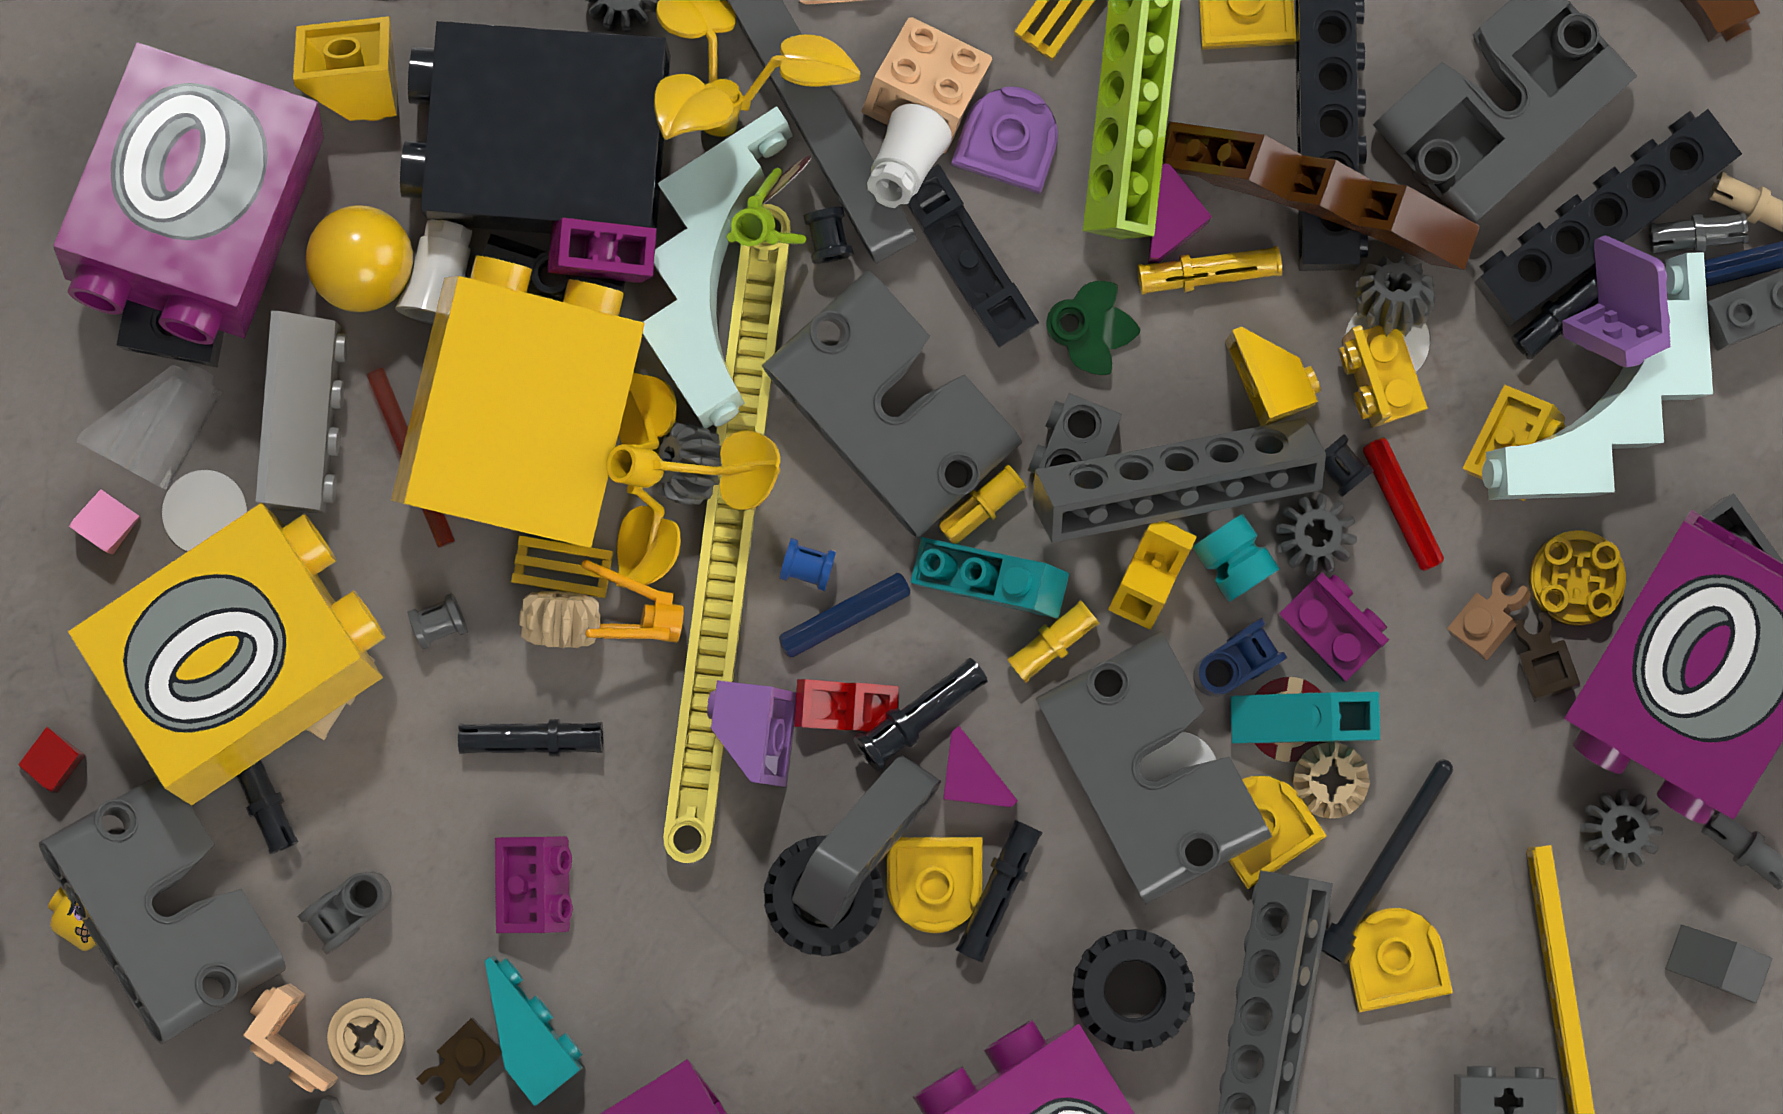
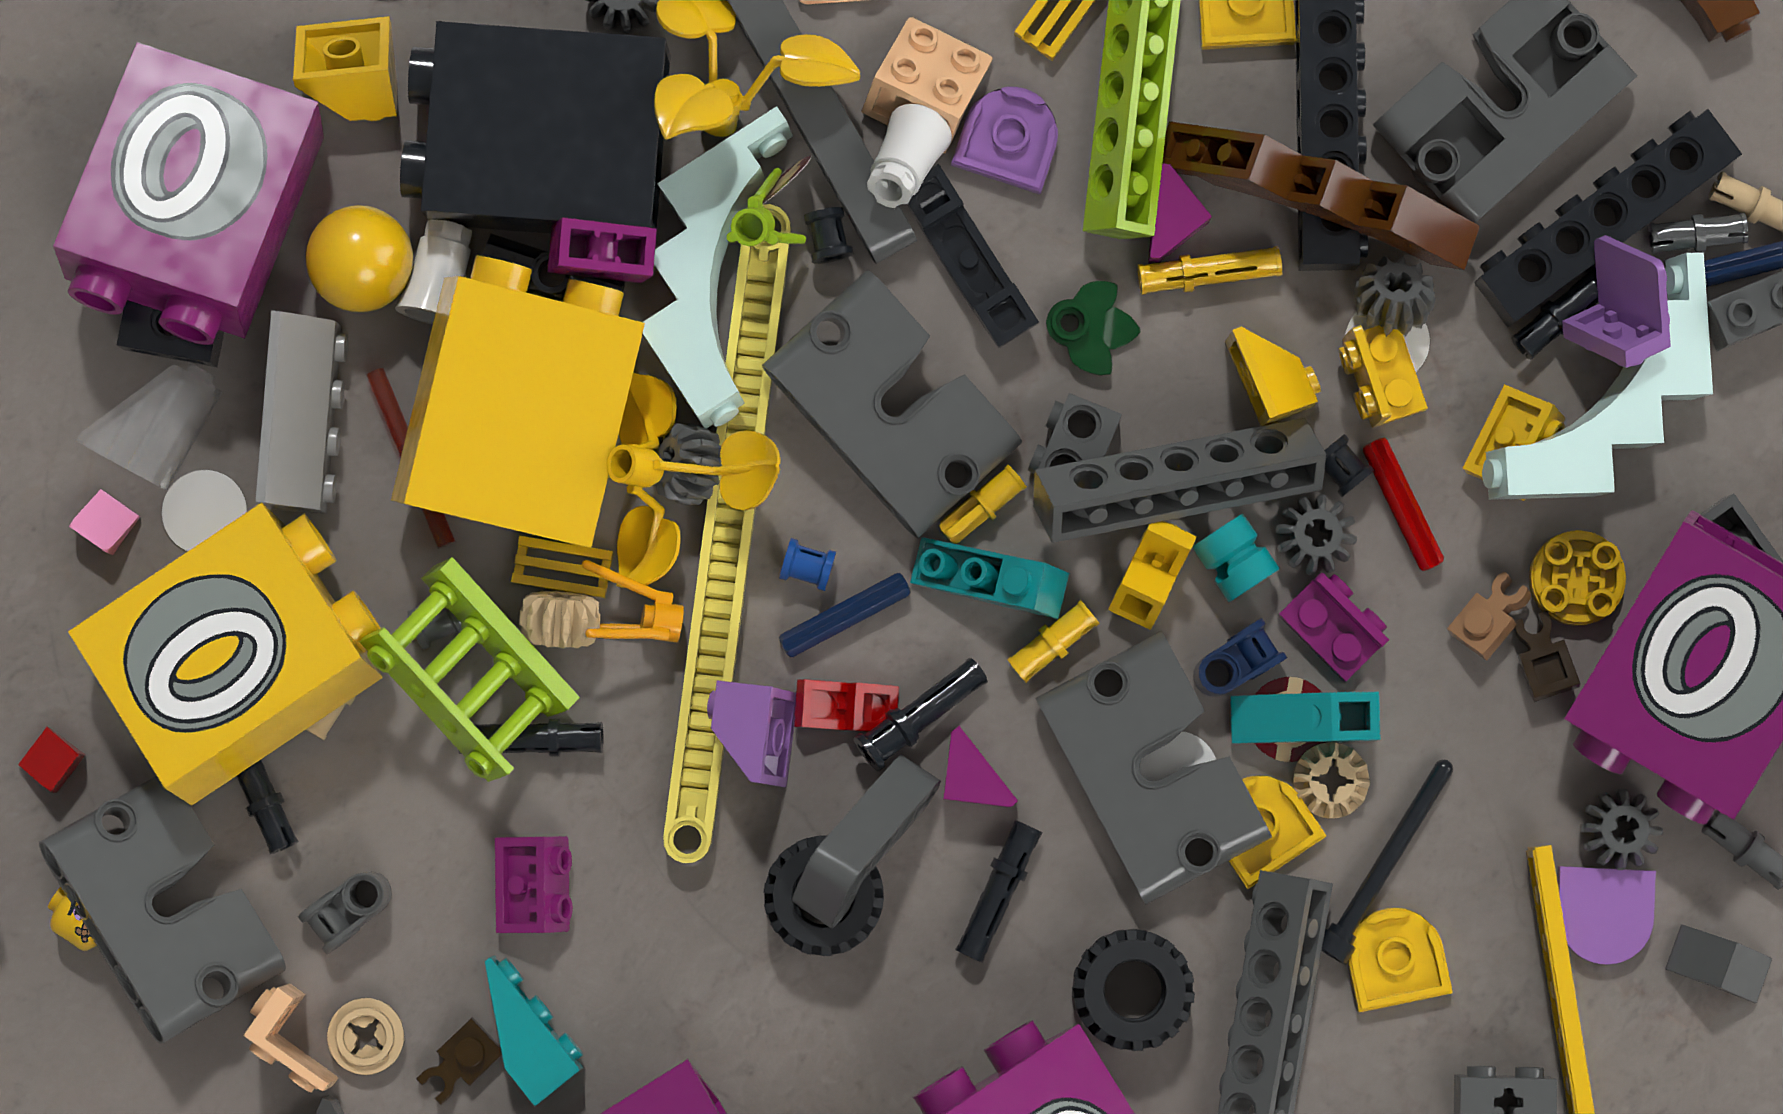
(513, 659): none -> lime fence
(935, 881): yellow tile -> none
(1606, 911): none -> medium lavender tile

